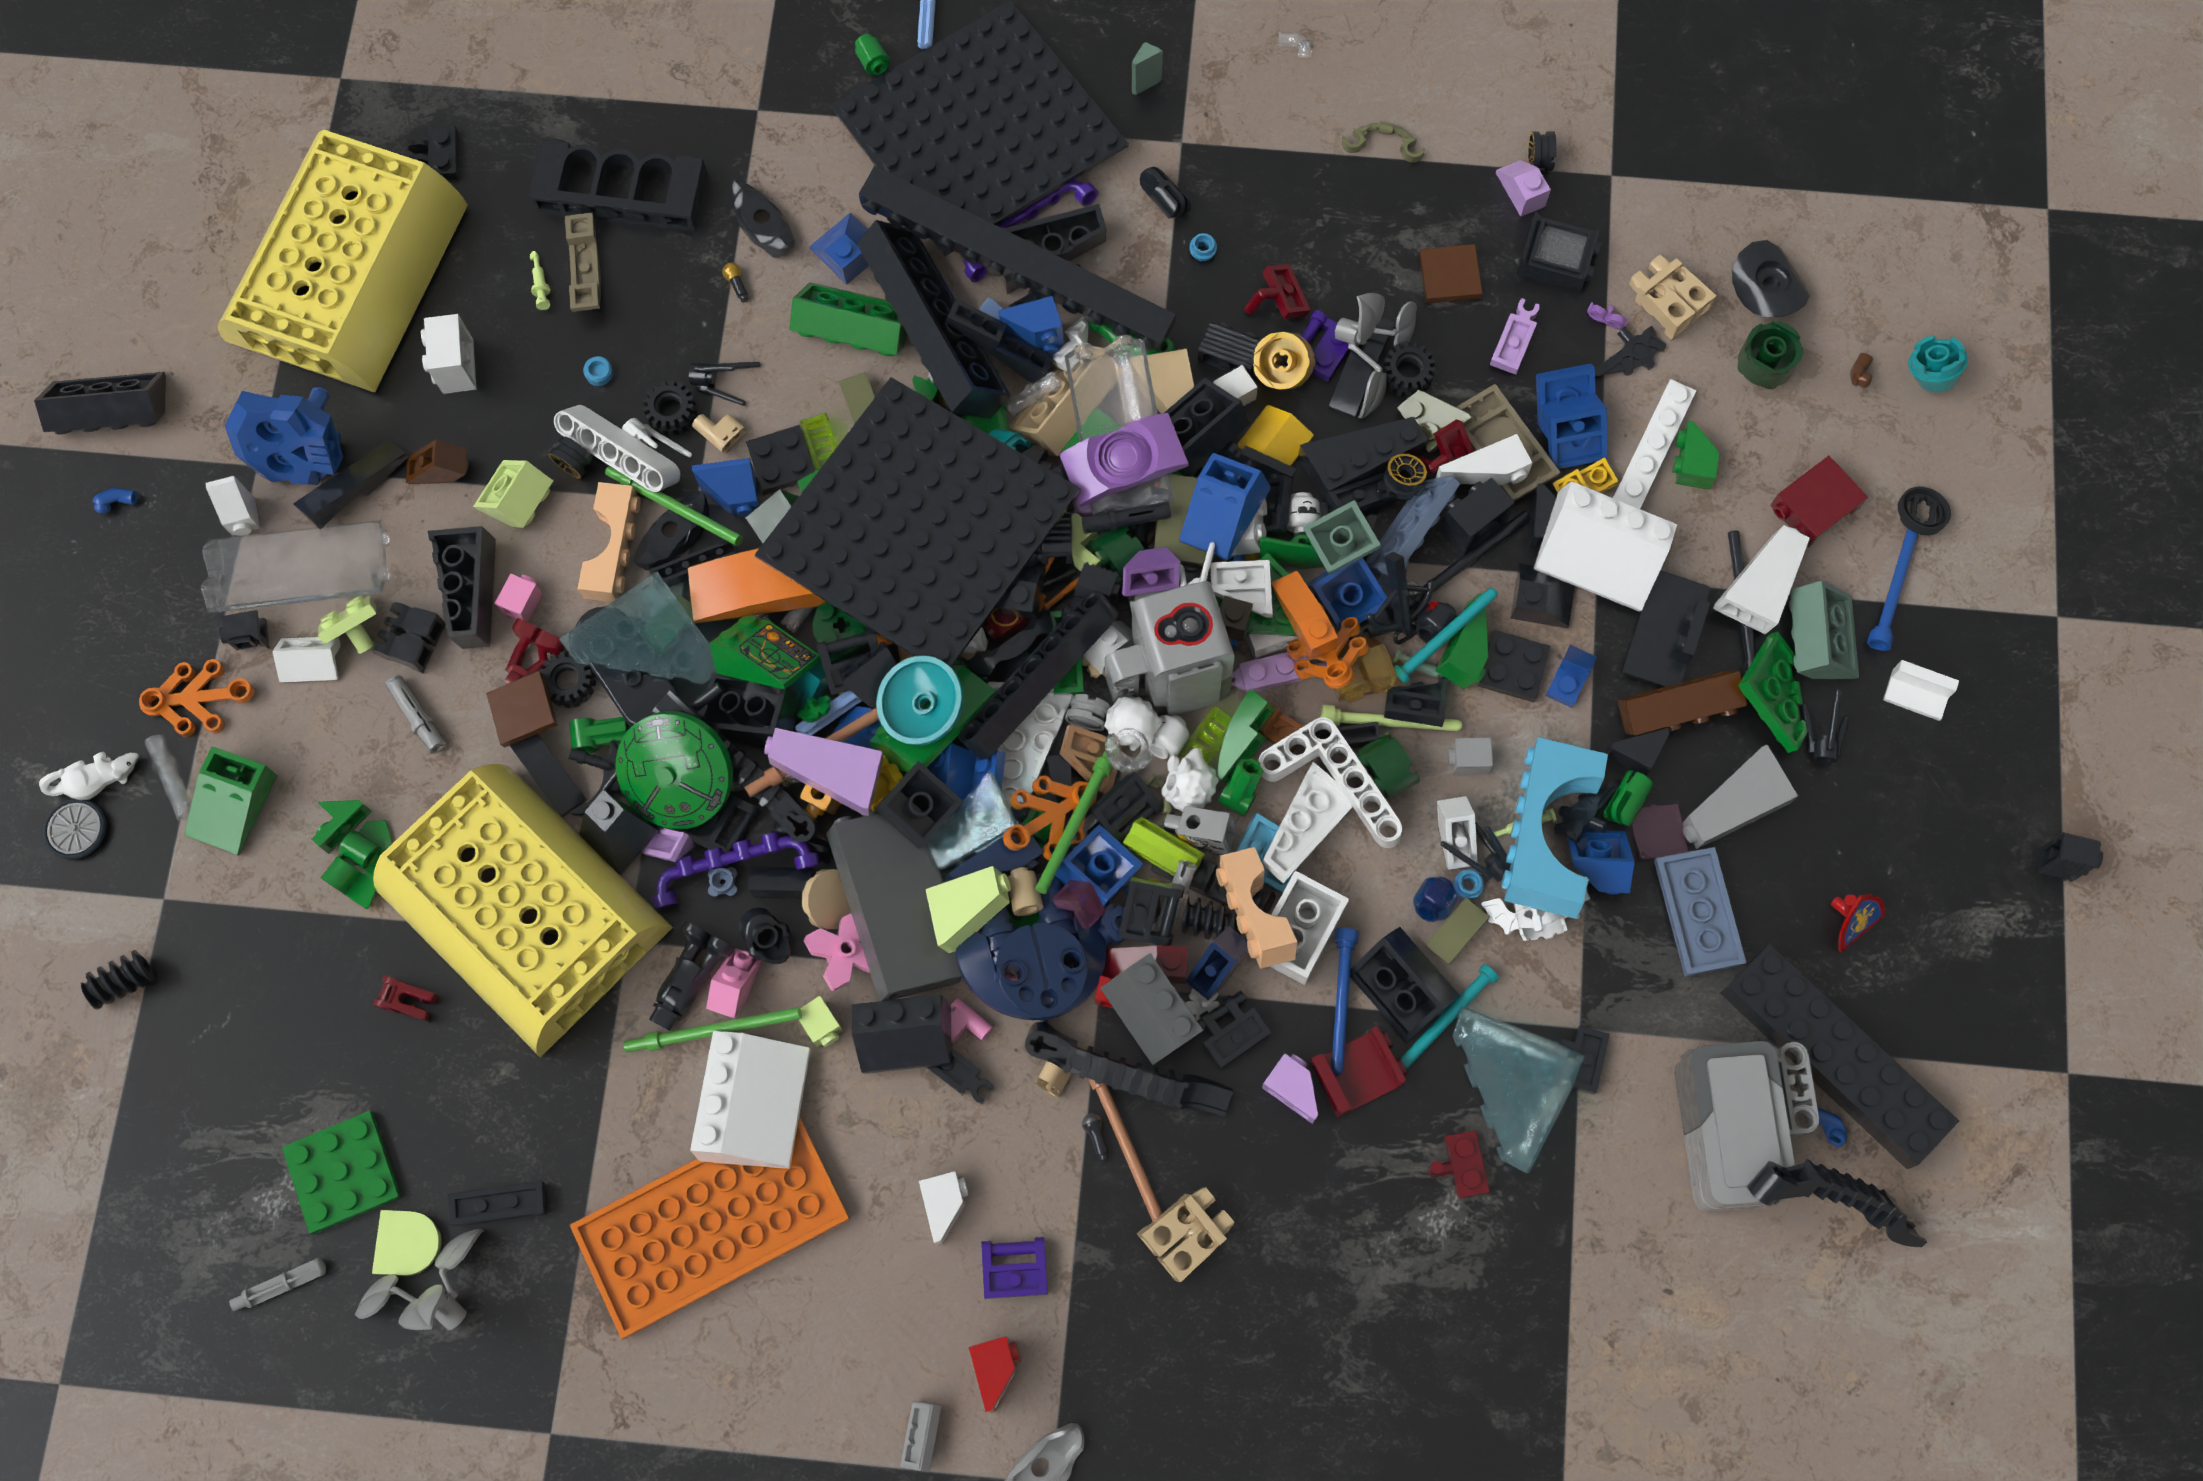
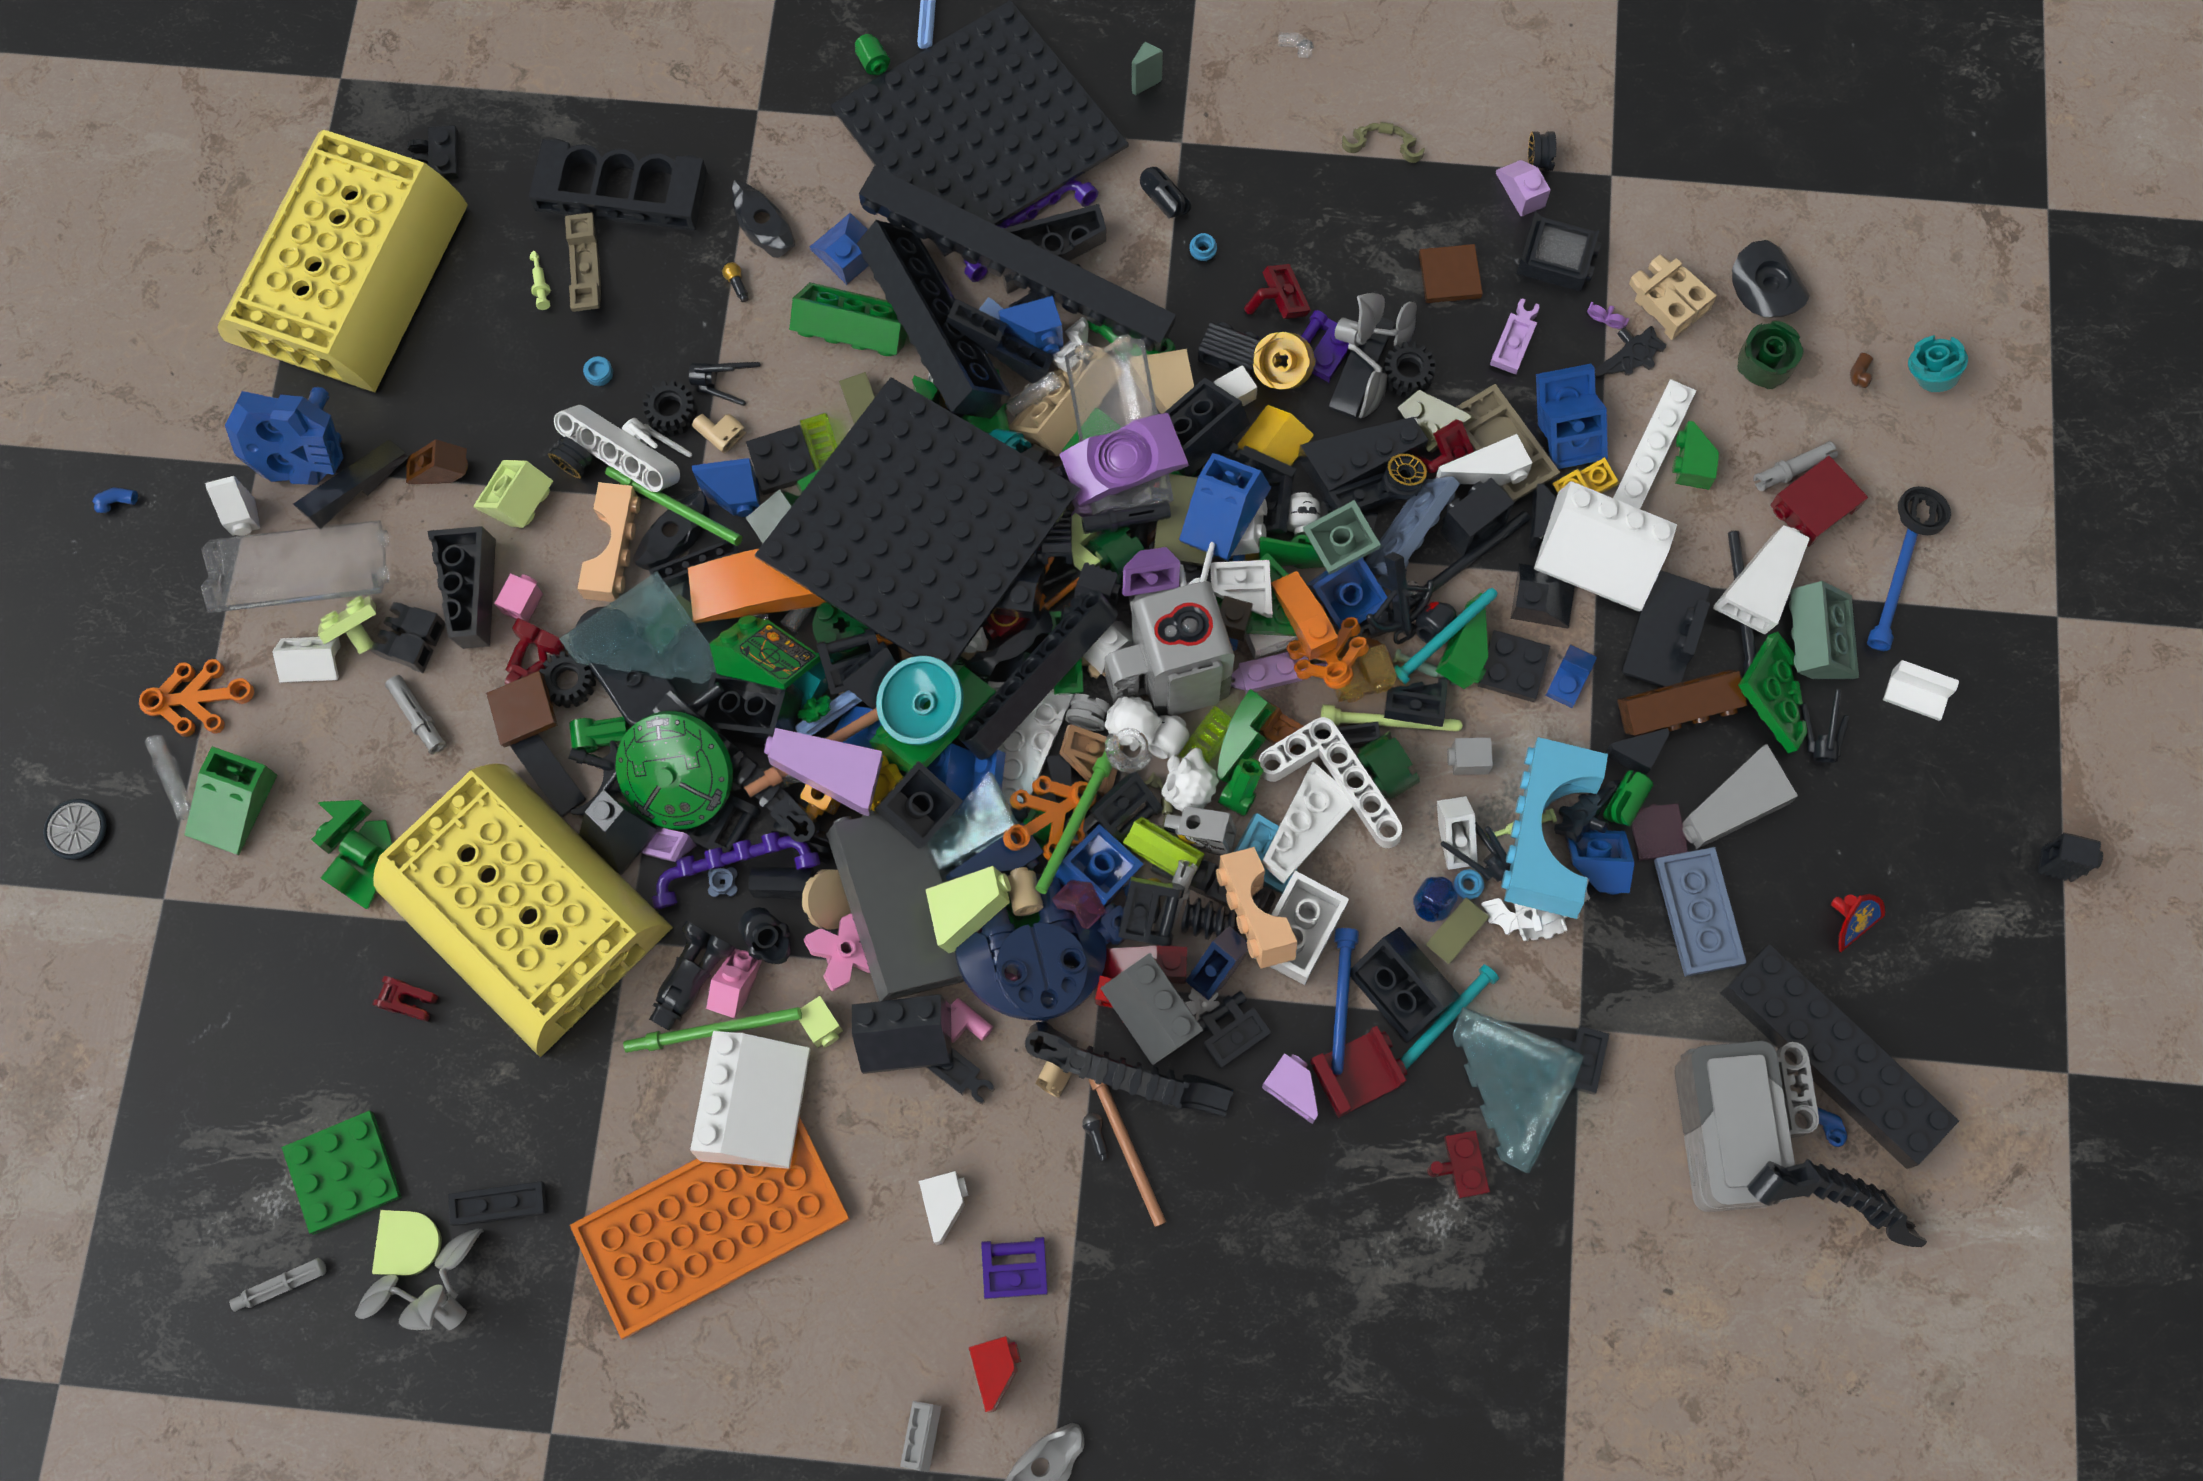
(88, 780): white animal -> none
(102, 403): black slope -> none
(117, 981): black piece -> none
(244, 630): black window -> none
(449, 353): white brick -> none
(1198, 1233): tan hips -> none
(1785, 470): none -> light grey pin

